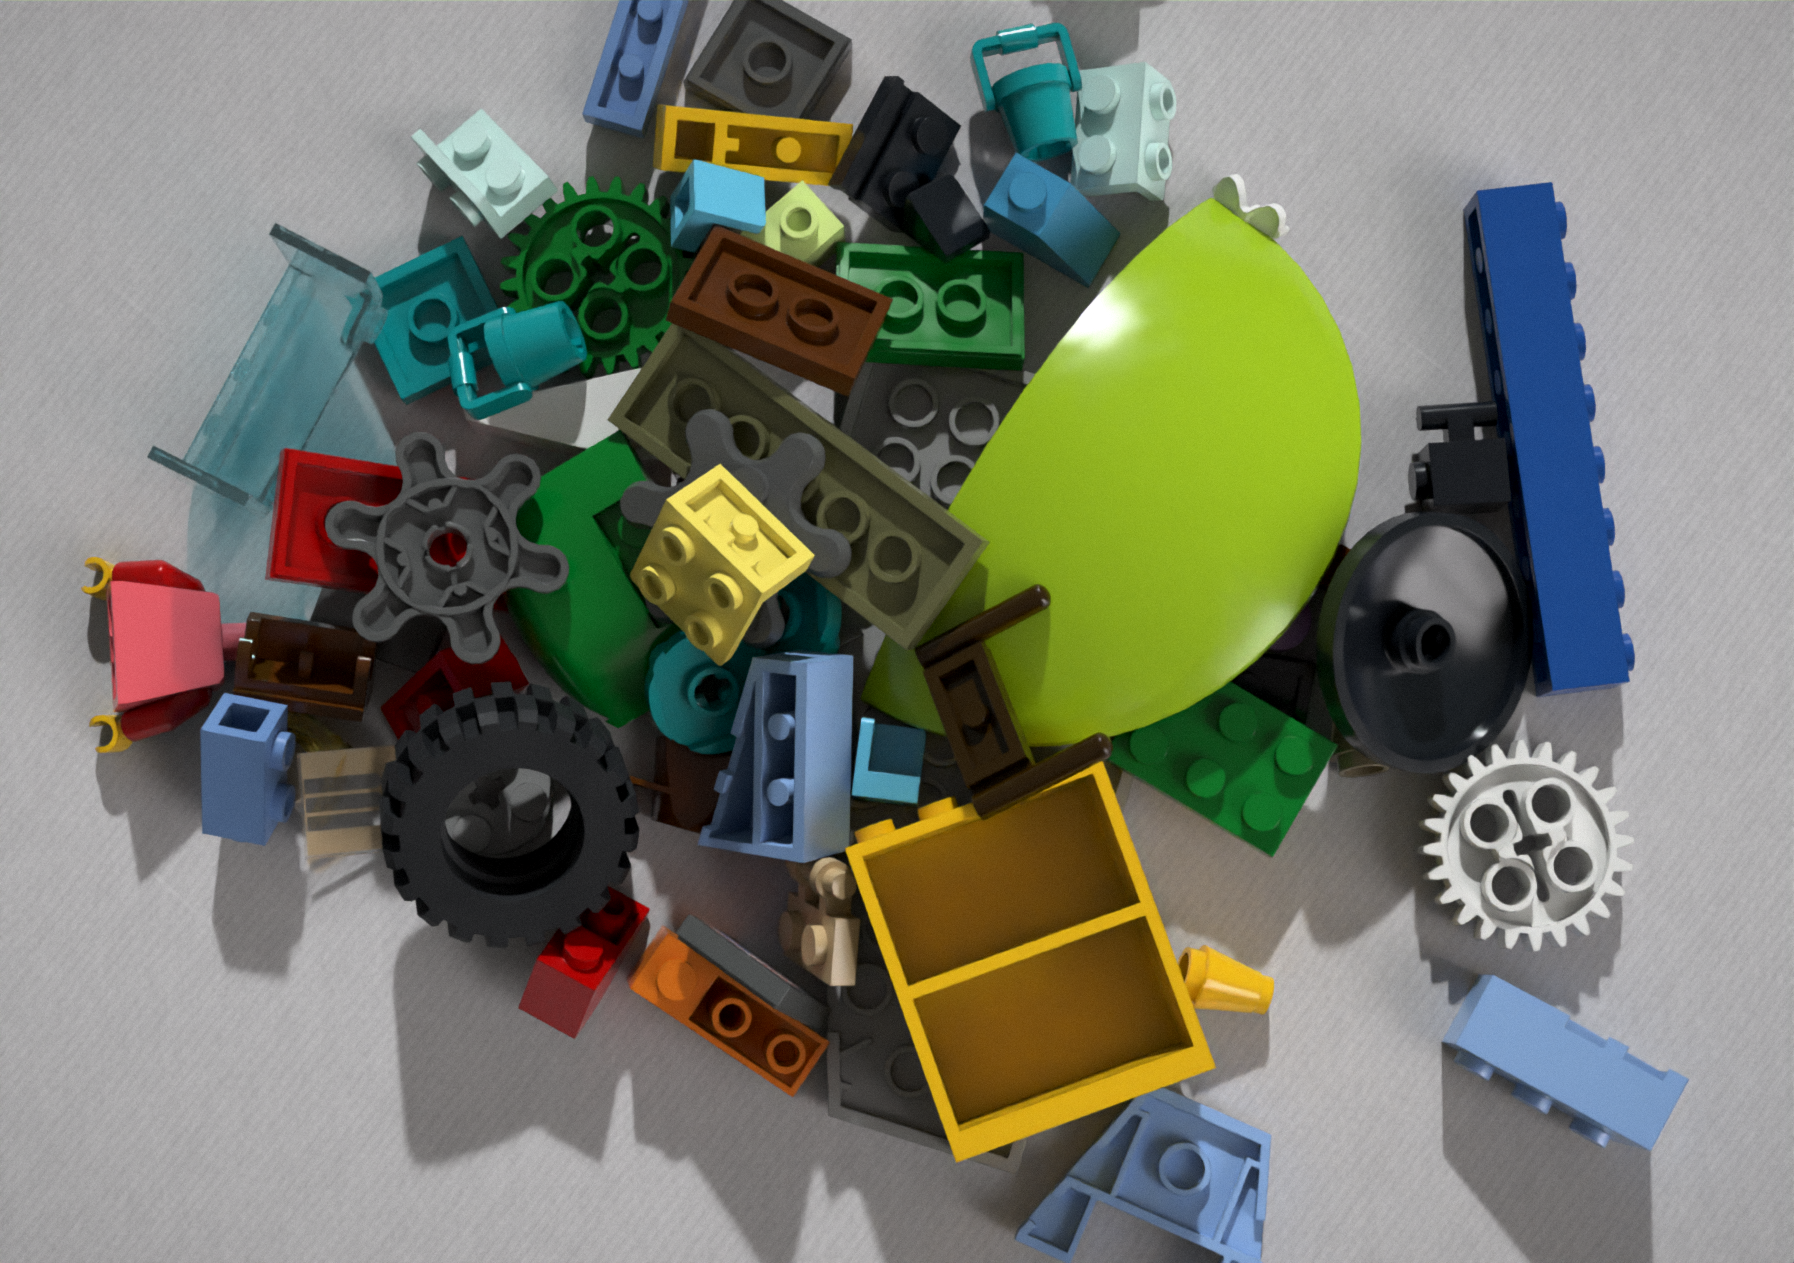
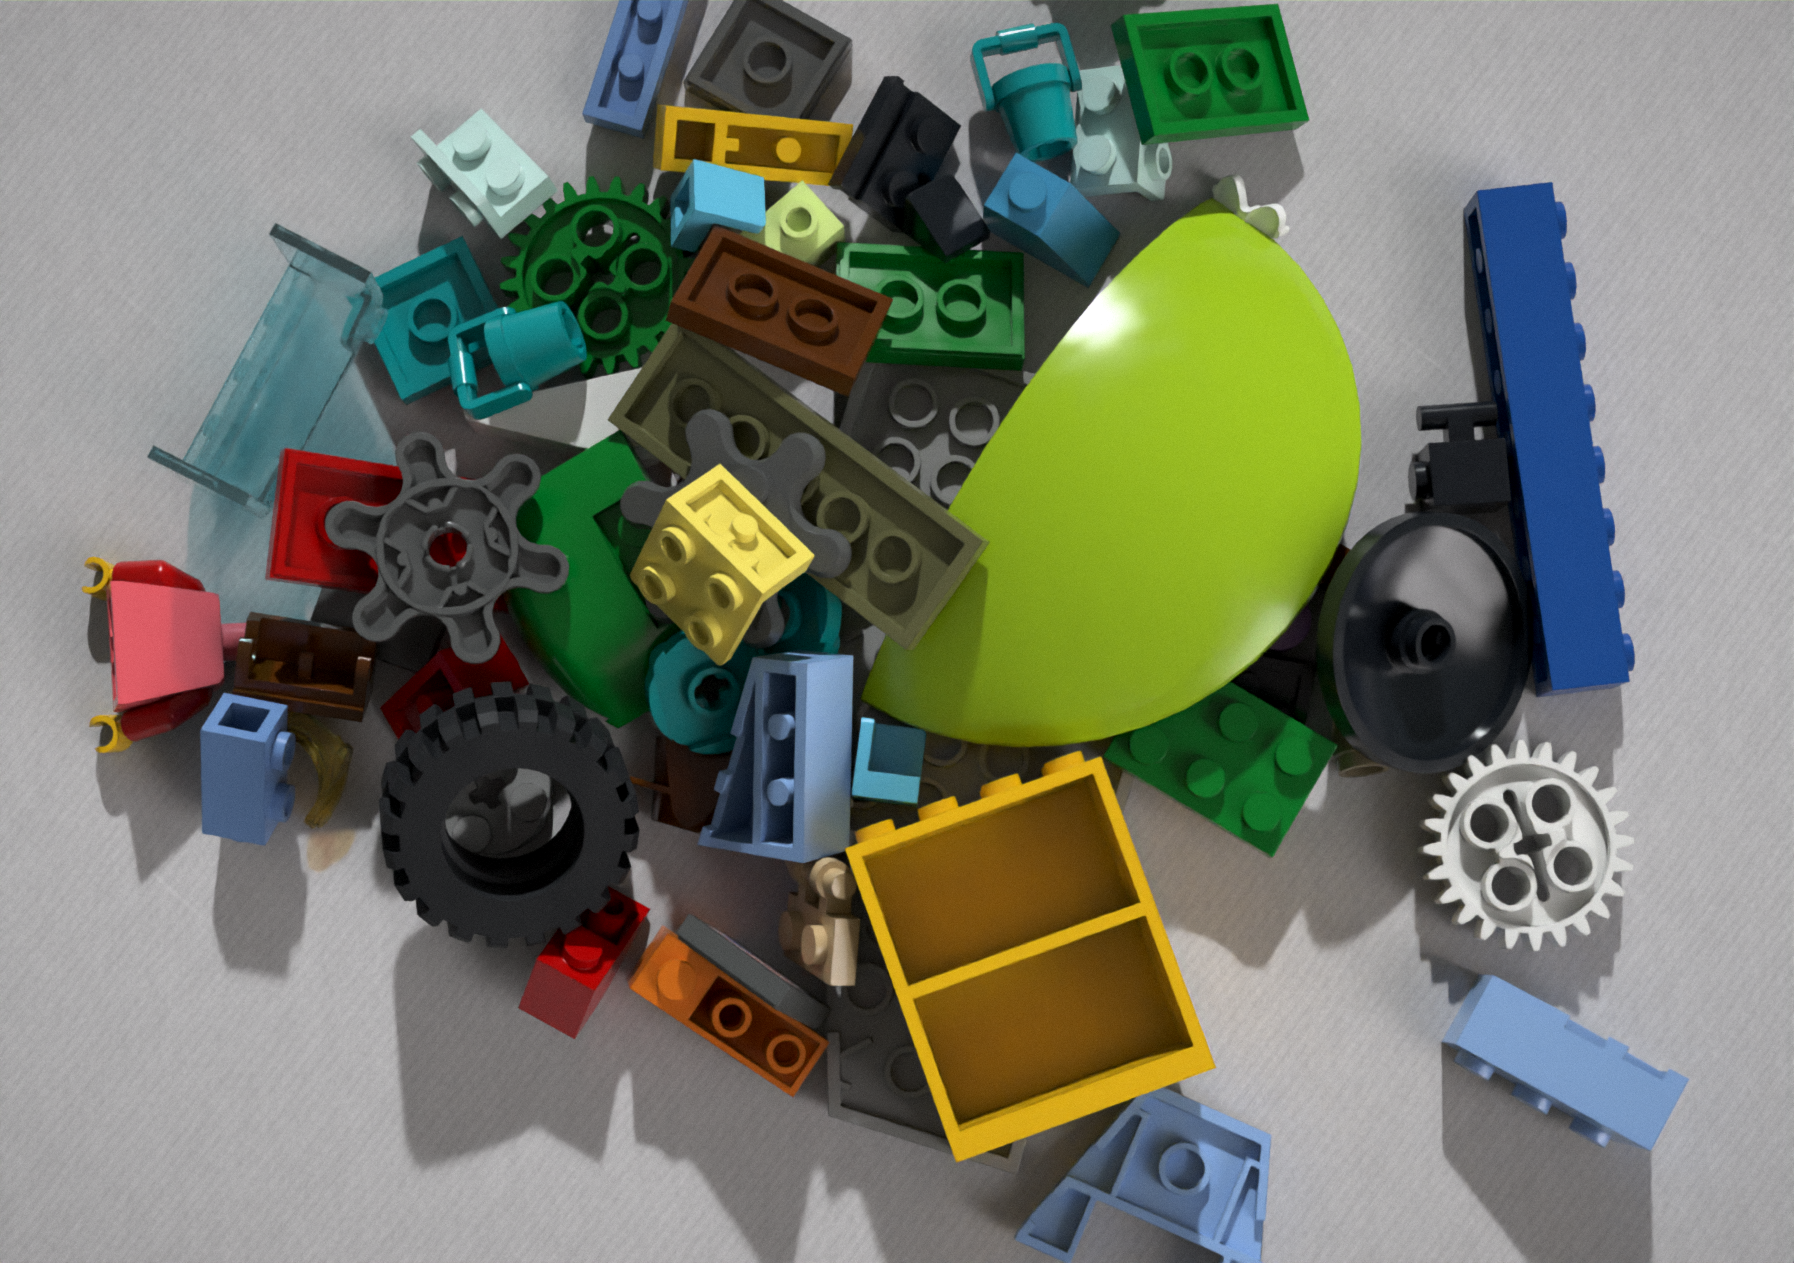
(341, 800): clear piece -> none
(981, 715): dark brown plate -> none
(1209, 73): none -> green plate
(1224, 983): yellow cone -> none

